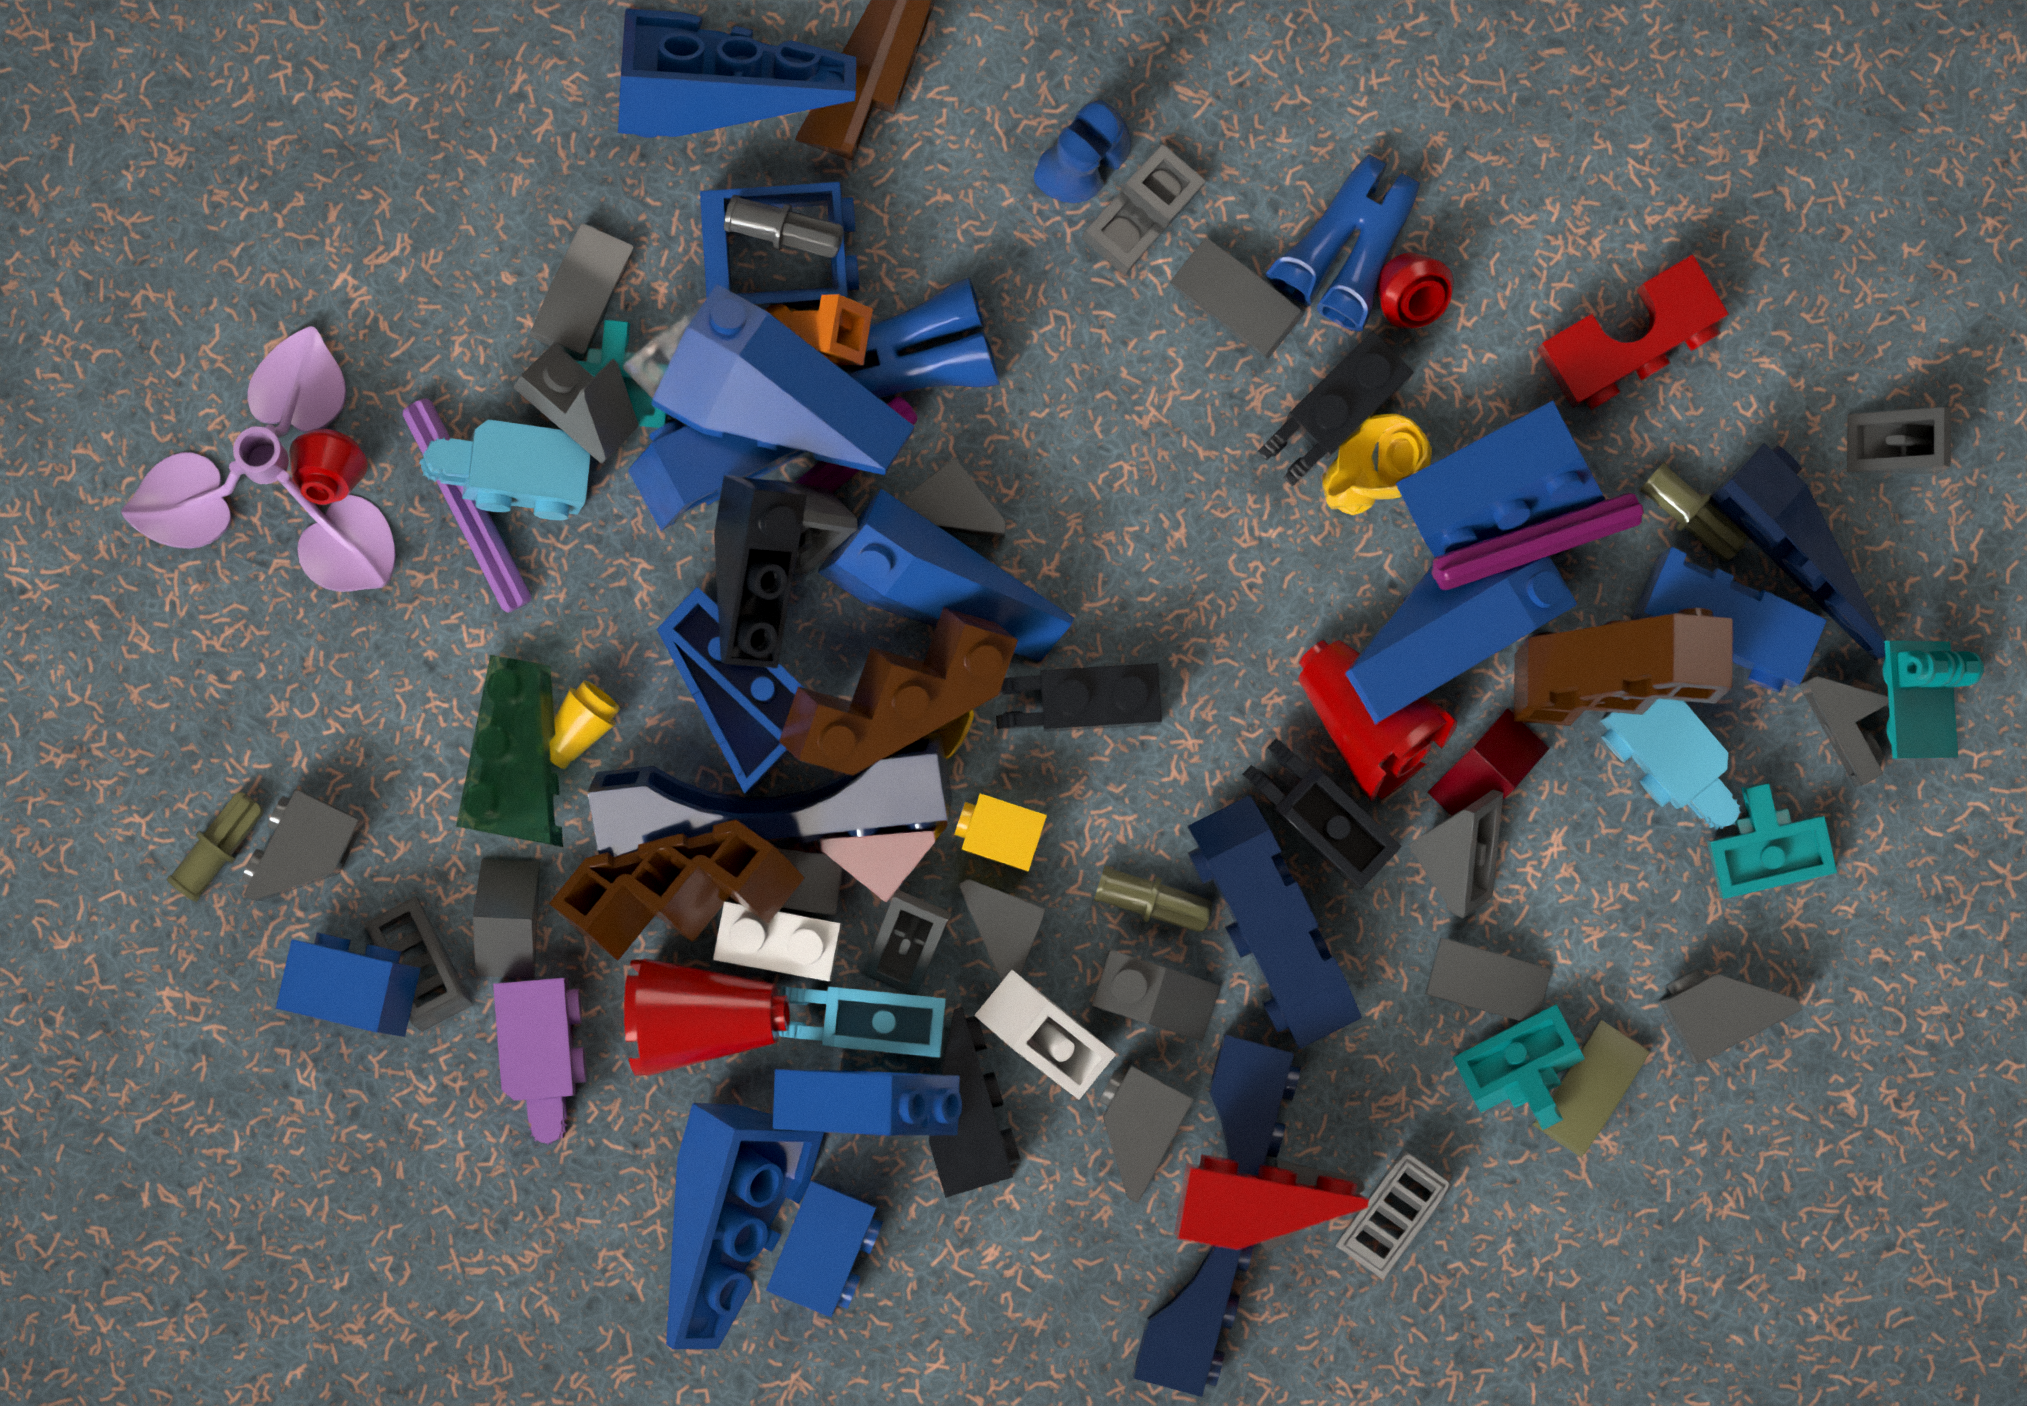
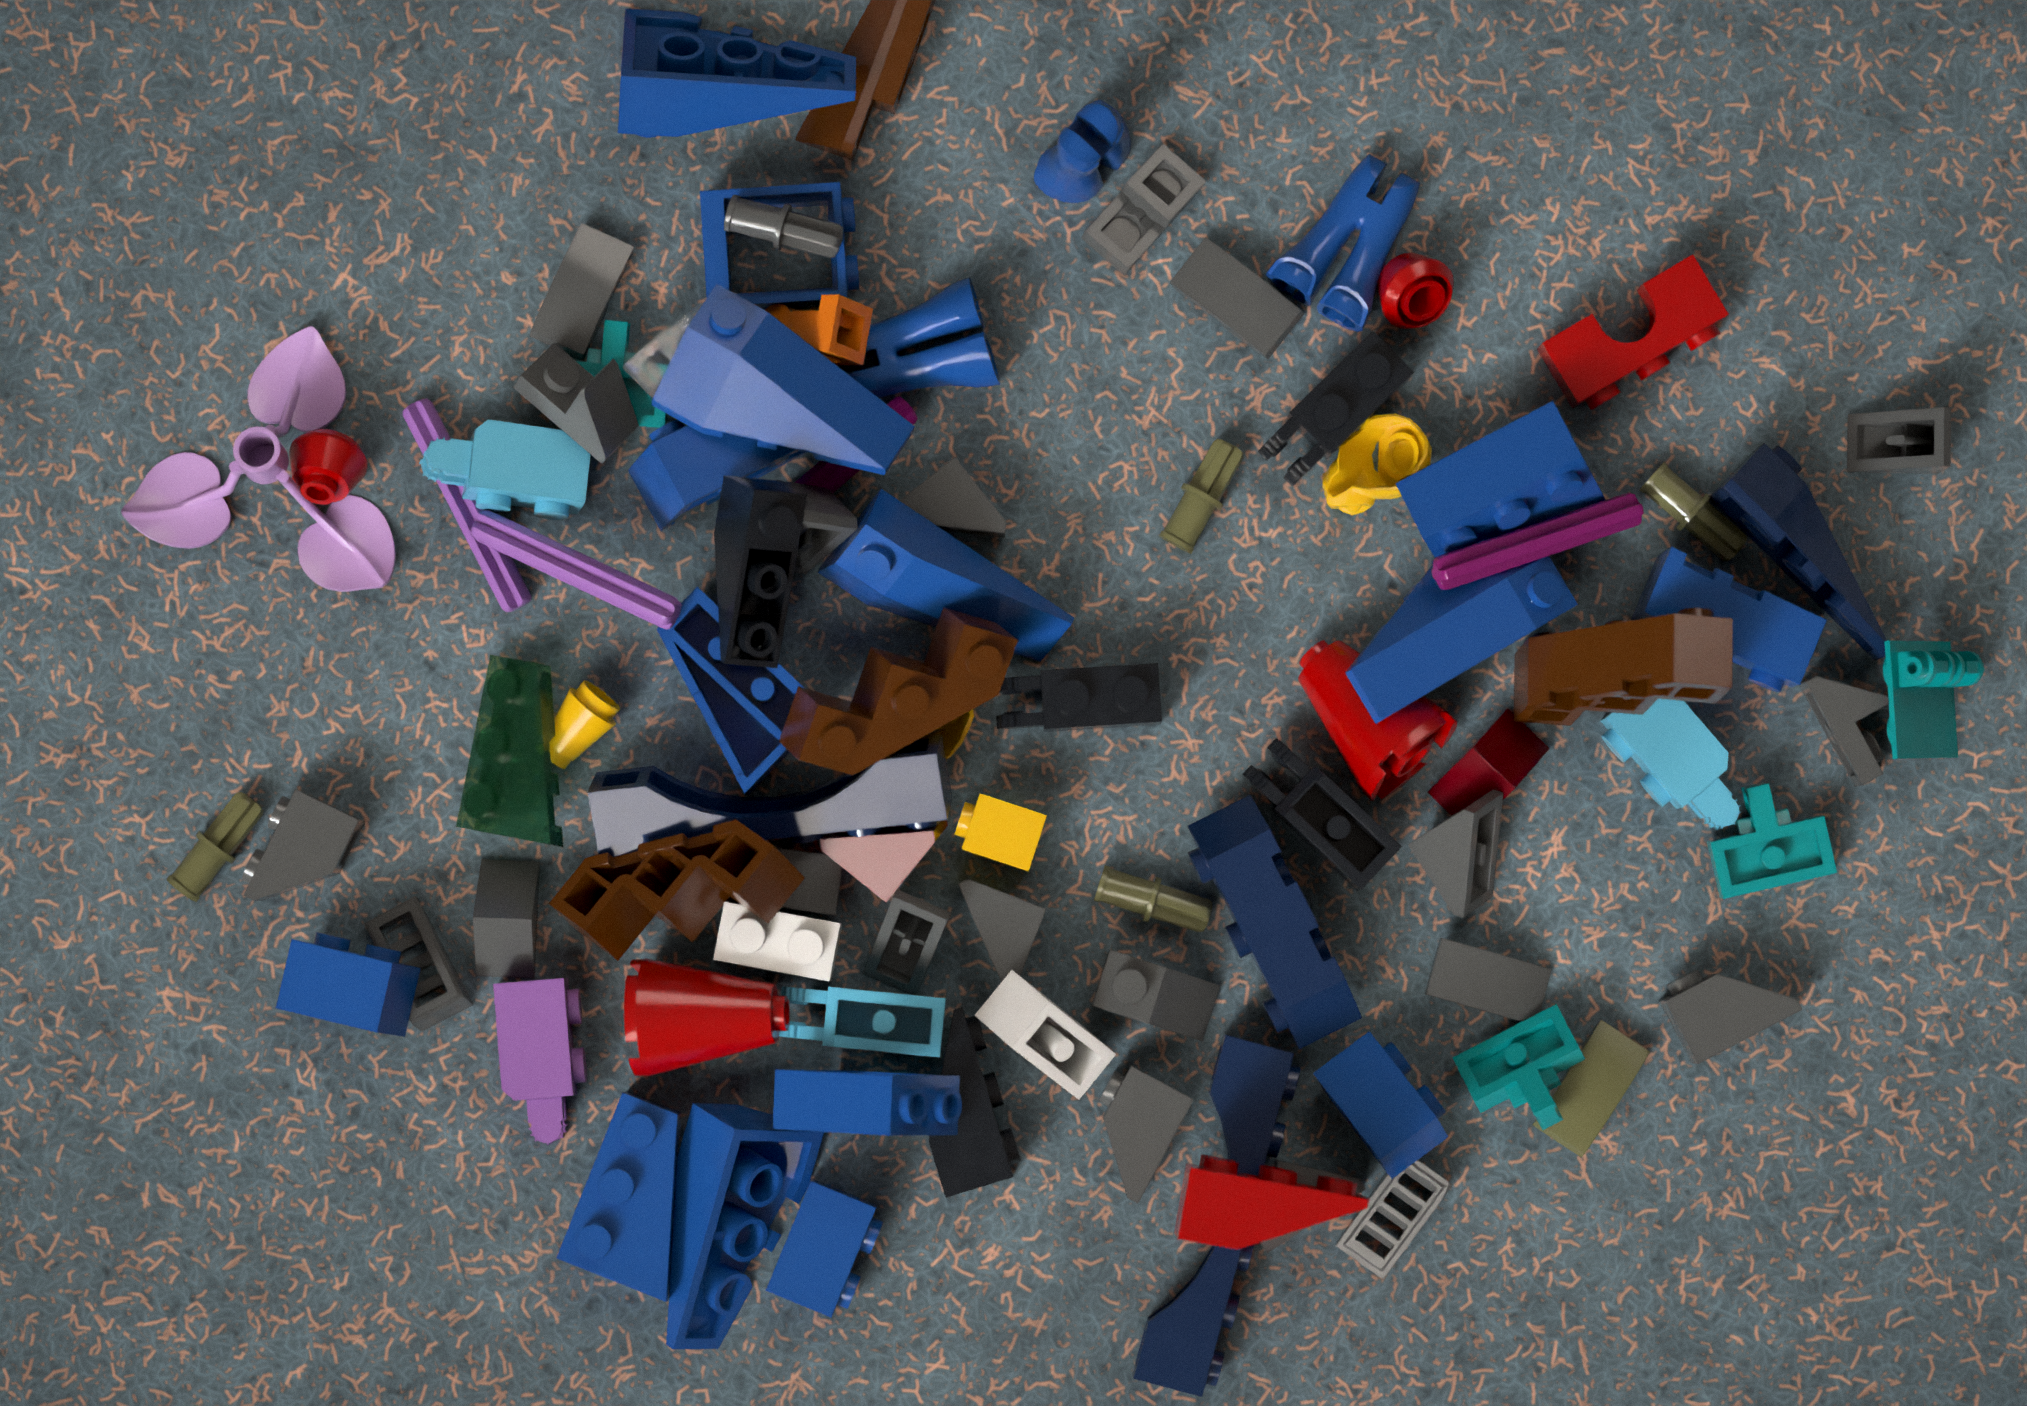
(576, 569): none -> medium lavender axle
(629, 1200): none -> blue wedge
(1202, 495): none -> olive axle
(1382, 1104): none -> blue brick

